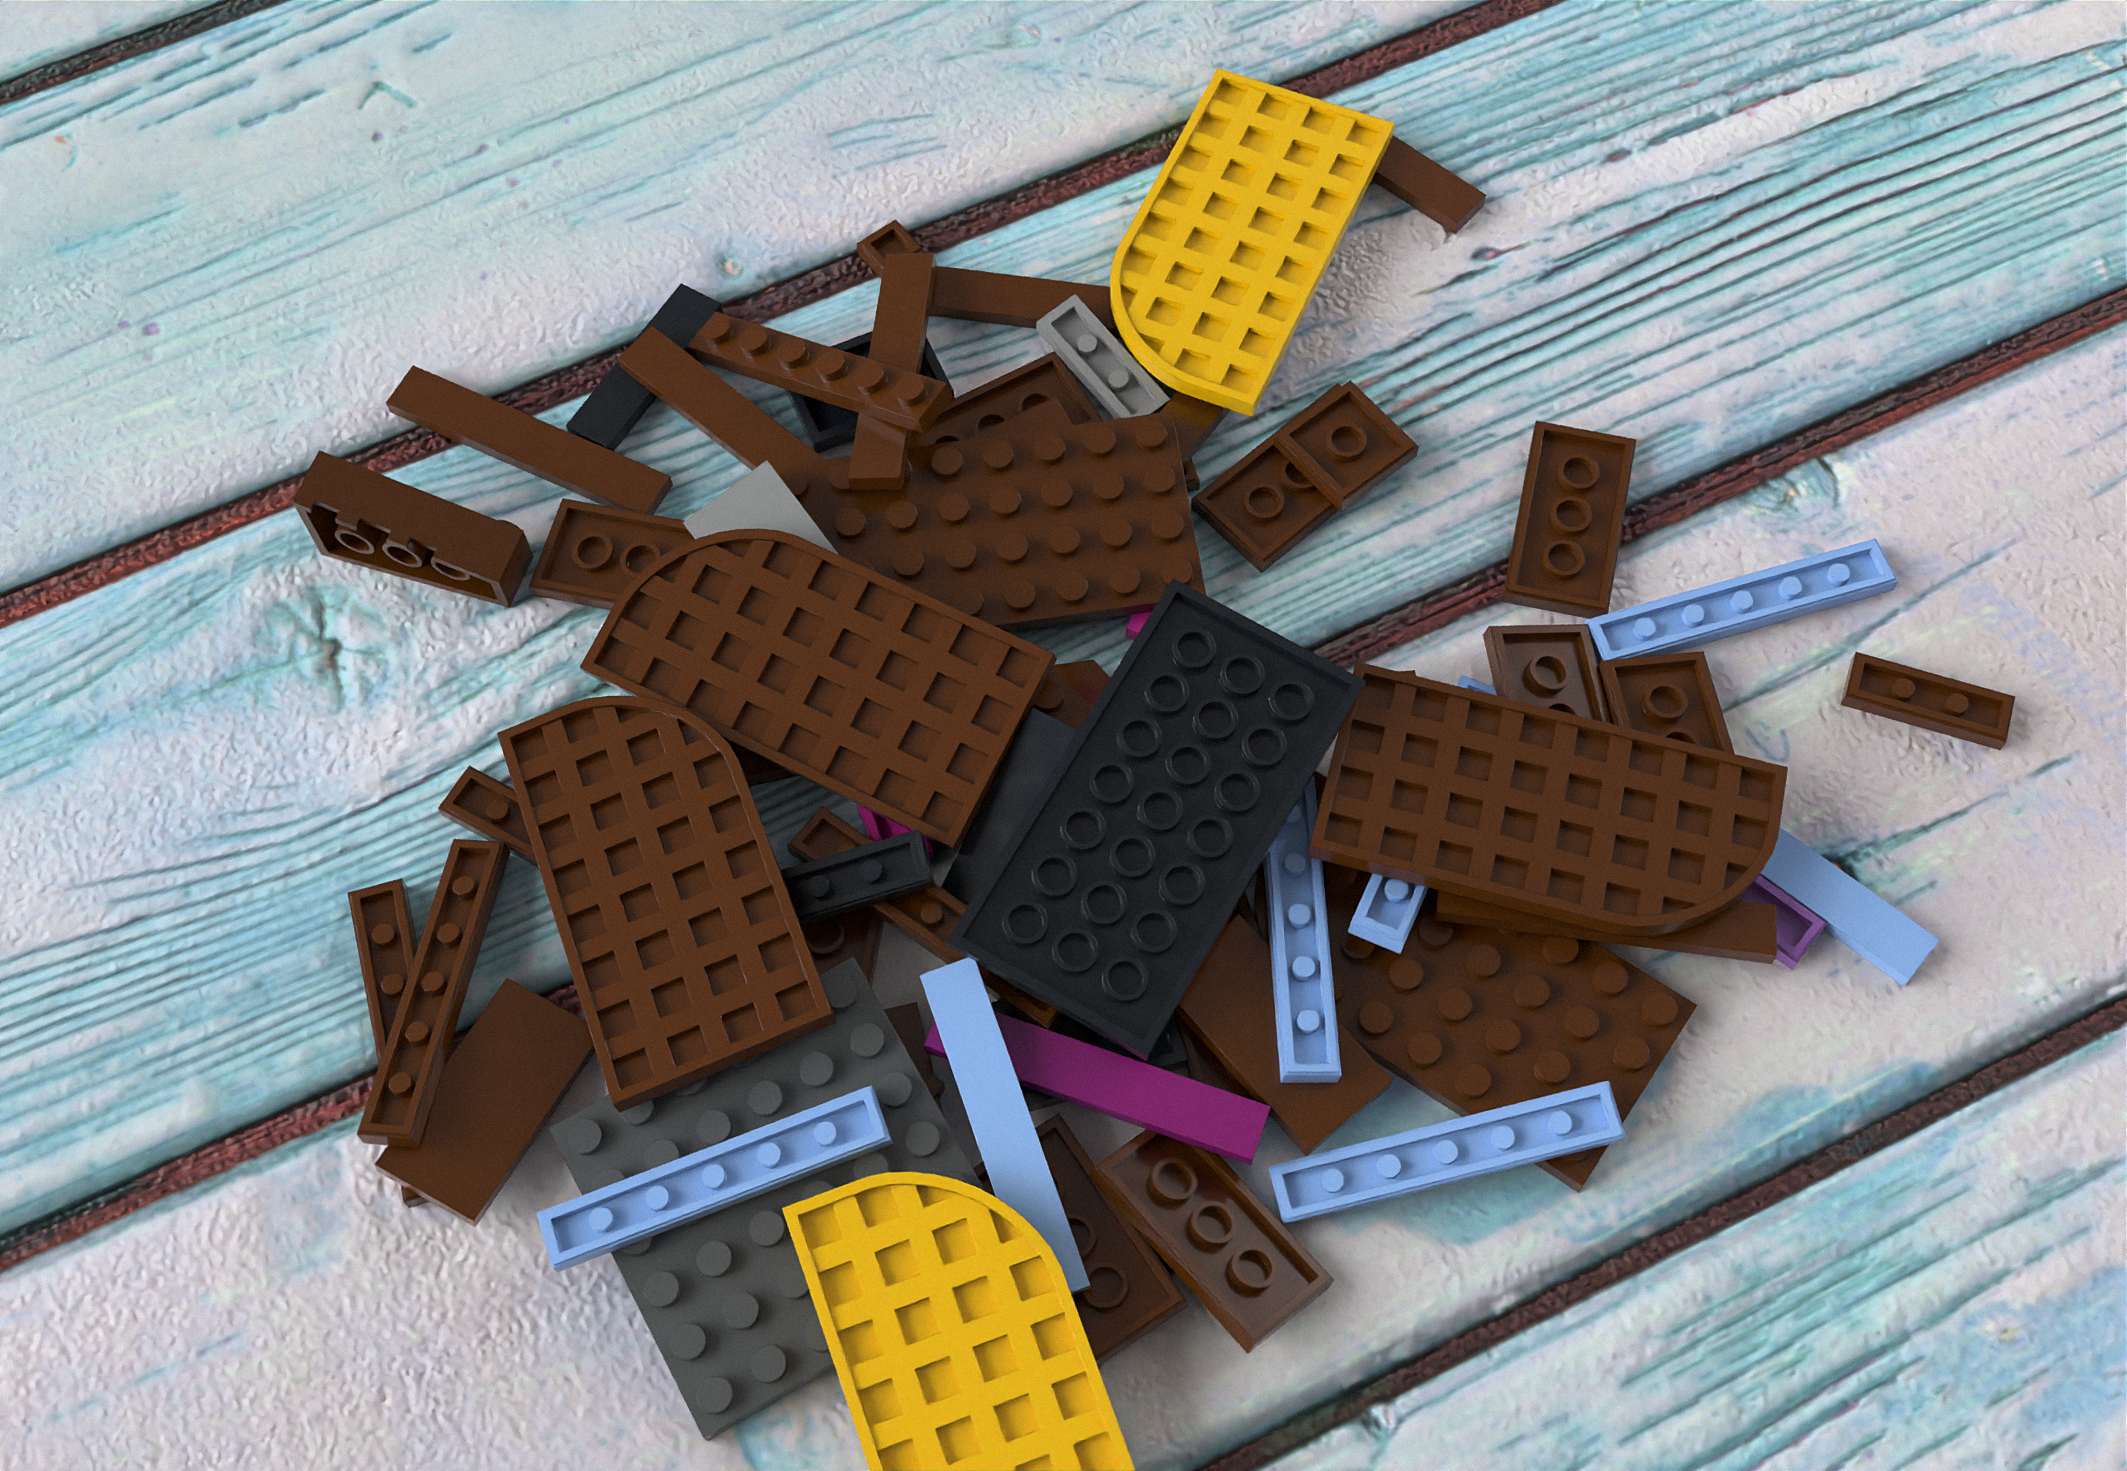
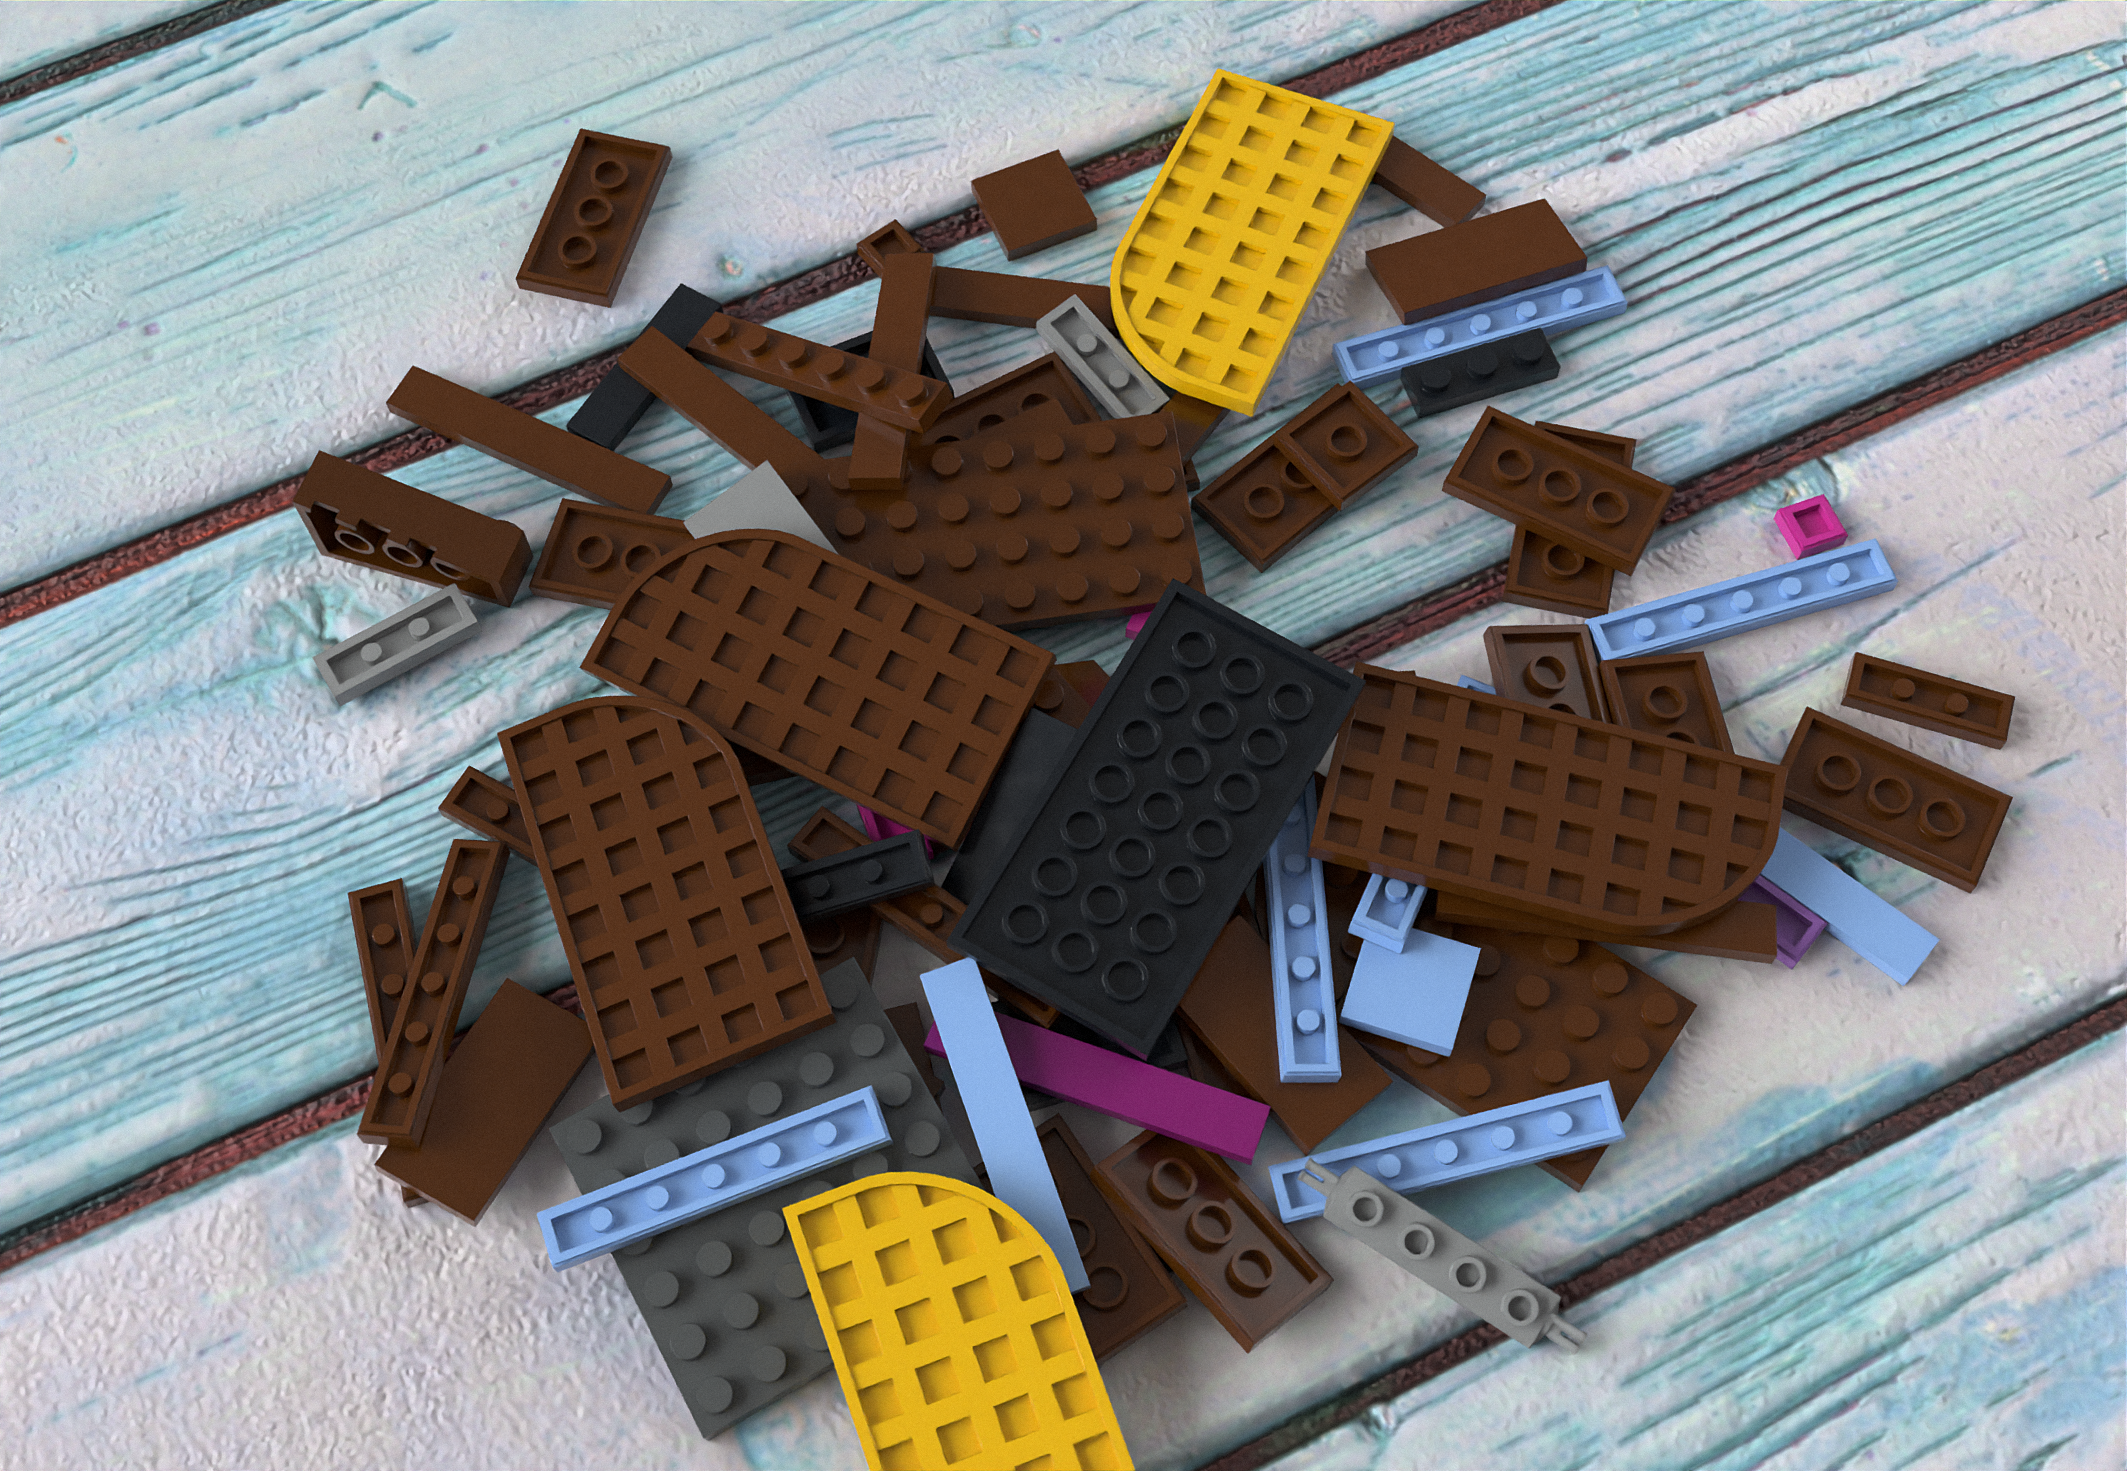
(397, 644): none -> light grey plate
(594, 218): none -> reddish brown tile
(1033, 205): none -> reddish brown tile
(1414, 993): none -> light blue tile
(1442, 1256): none -> light grey plate
(1475, 261): none -> reddish brown tile
(1479, 373): none -> black plate
(1552, 306): none -> light blue tile
(1559, 490): none -> reddish brown tile
(1810, 527): none -> dark pink tile
(1891, 800): none -> reddish brown tile

